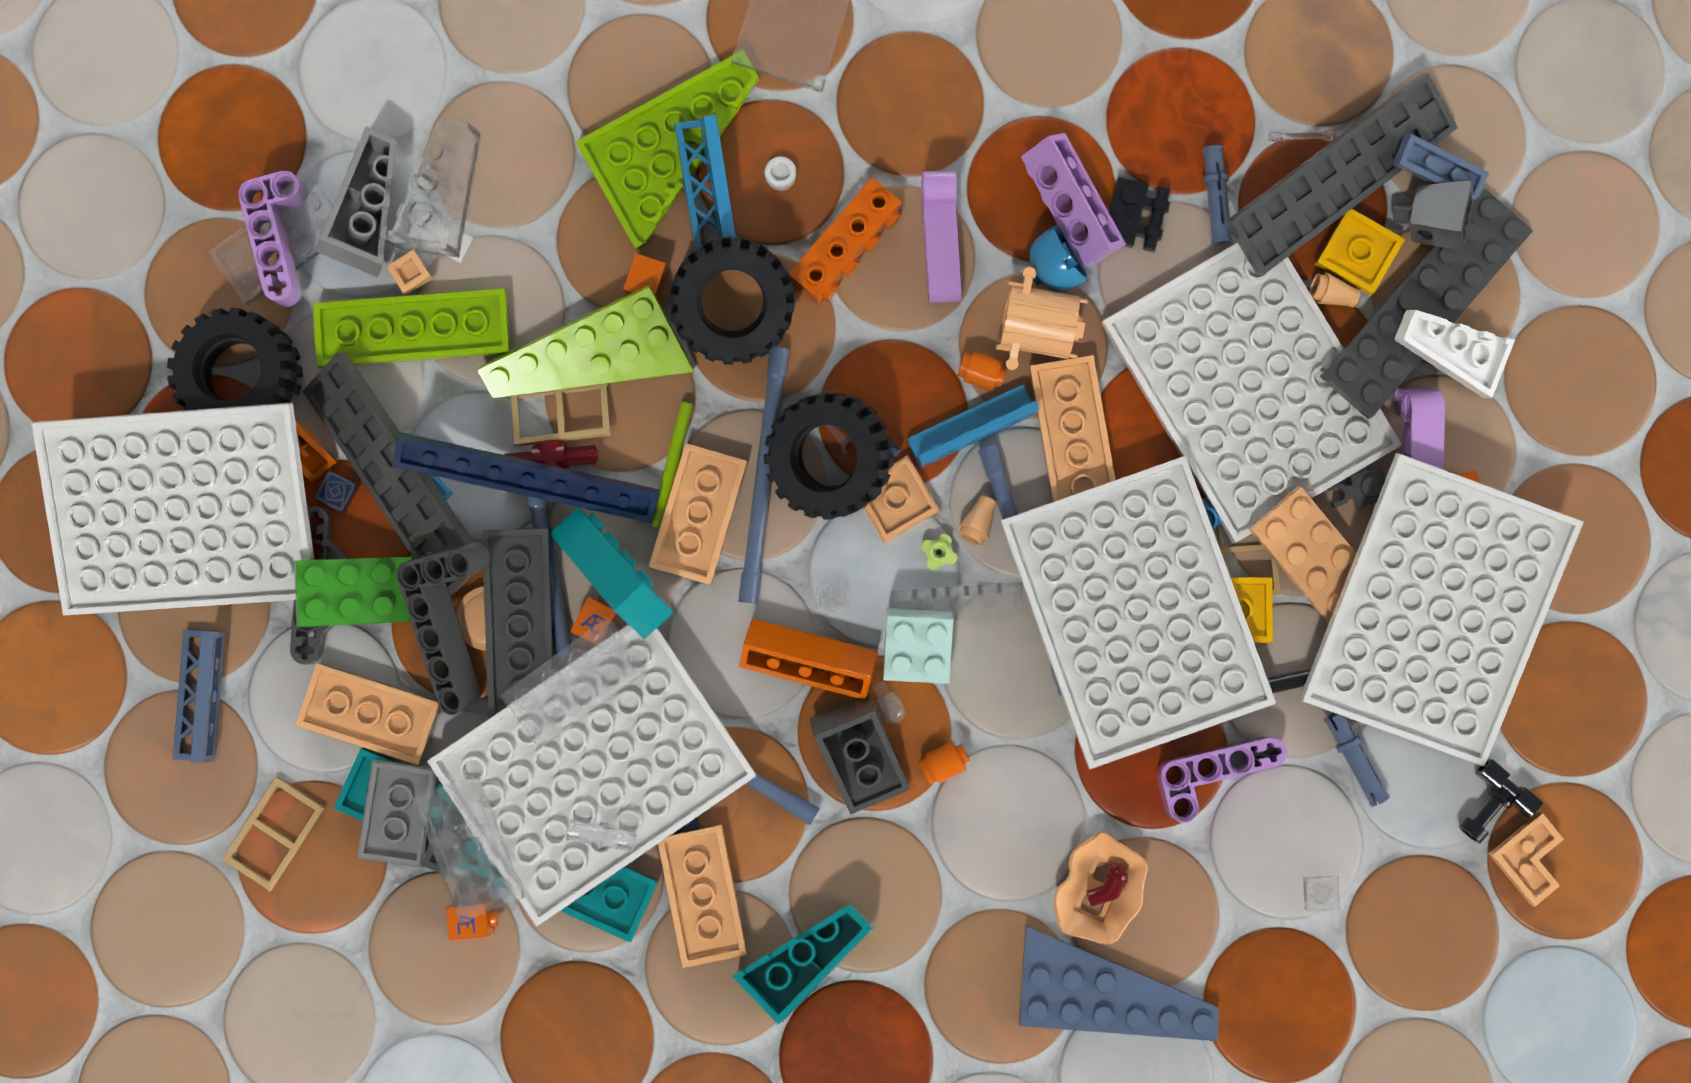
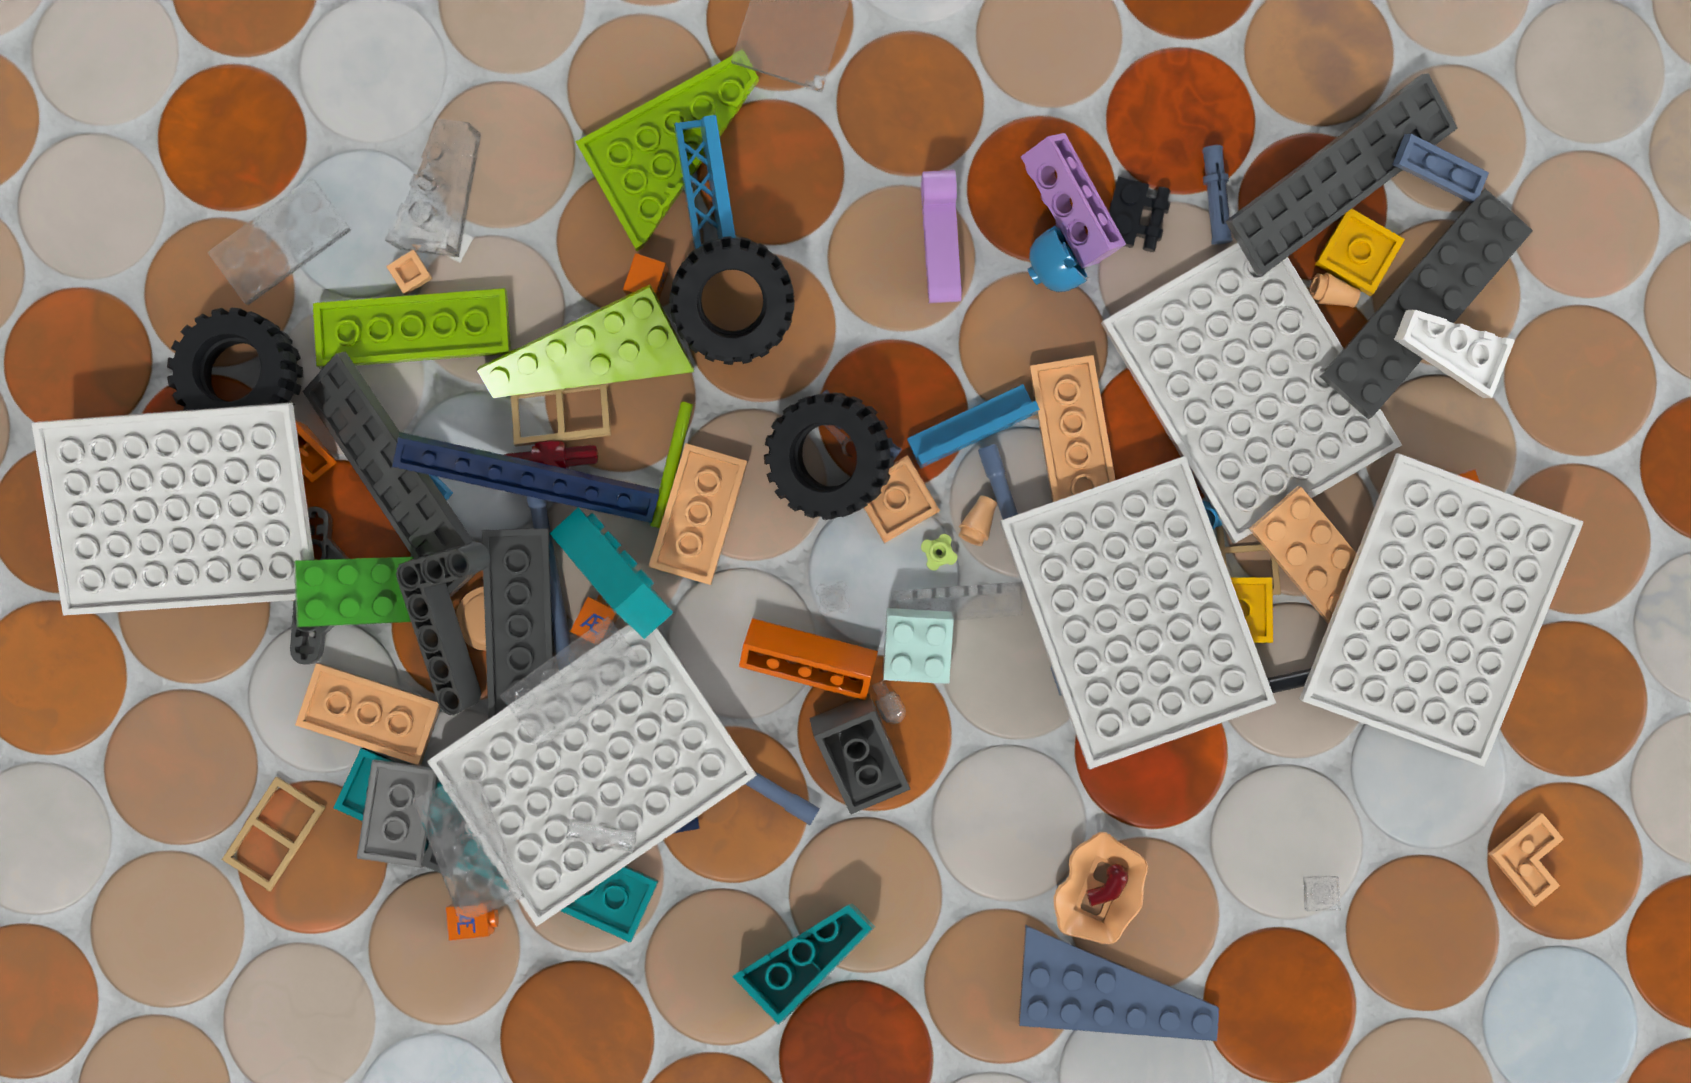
(205, 696): sand blue fence -> none
(276, 239): lavender beam -> none
(336, 491): tile -> none
(360, 212): light grey wedge -> none
(702, 896): light nougat plate -> none
(751, 574): sand blue piece -> none
(780, 173): white tile -> none
(845, 241): orange brick -> none
(944, 762): orange brick -> none
(982, 370): orange brick -> none
(1039, 321): light nougat container -> none
(1220, 770): lavender beam -> none
(1327, 135): clear hinge -> none
(1350, 746): sand blue pin -> none
(1362, 487): dark grey plate -> none
(1423, 423): lavender beam -> none
(1438, 214): torso -> none
(1504, 794): black bar -> none

